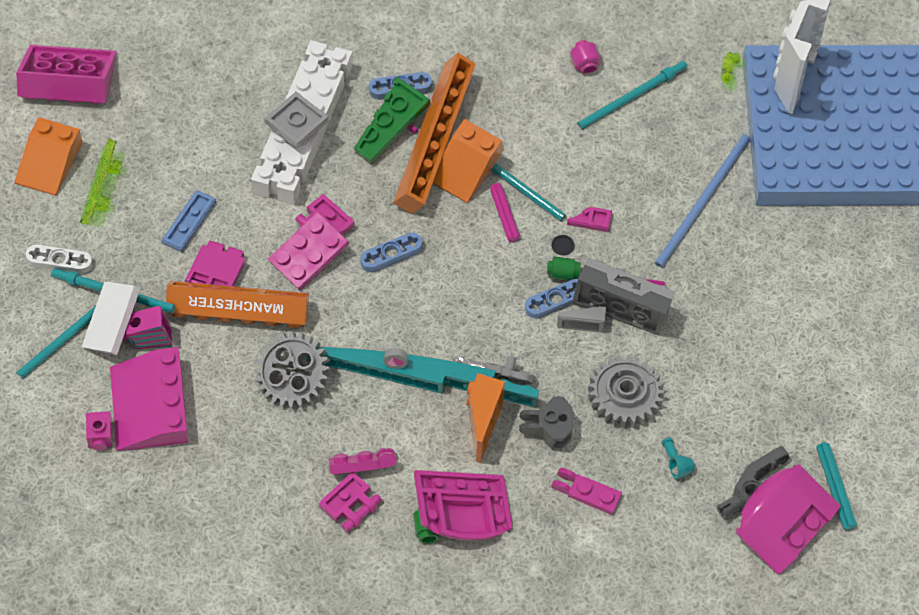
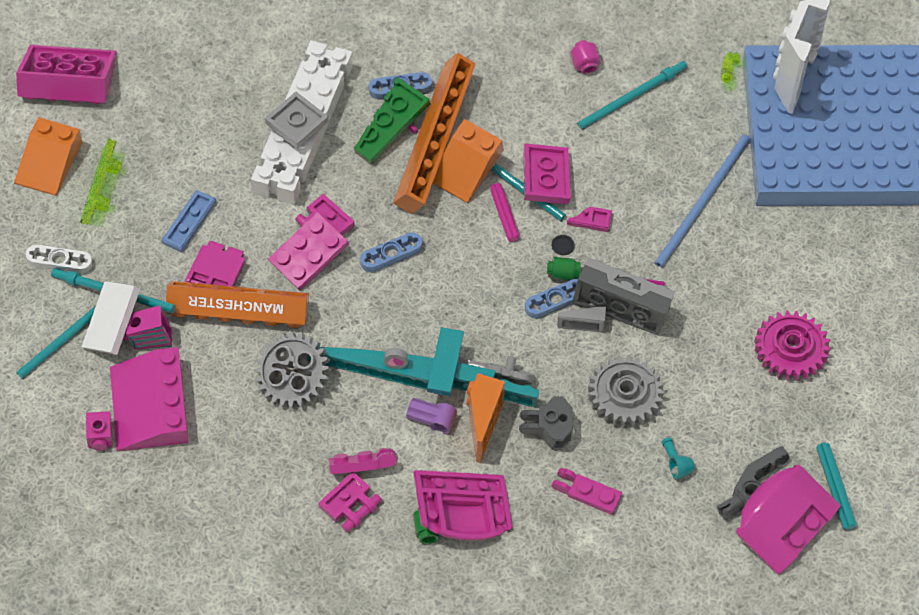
(436, 416): none -> medium lavender piece
(445, 361): none -> teal tile
(546, 173): none -> dark pink plate
(810, 344): none -> dark pink gear

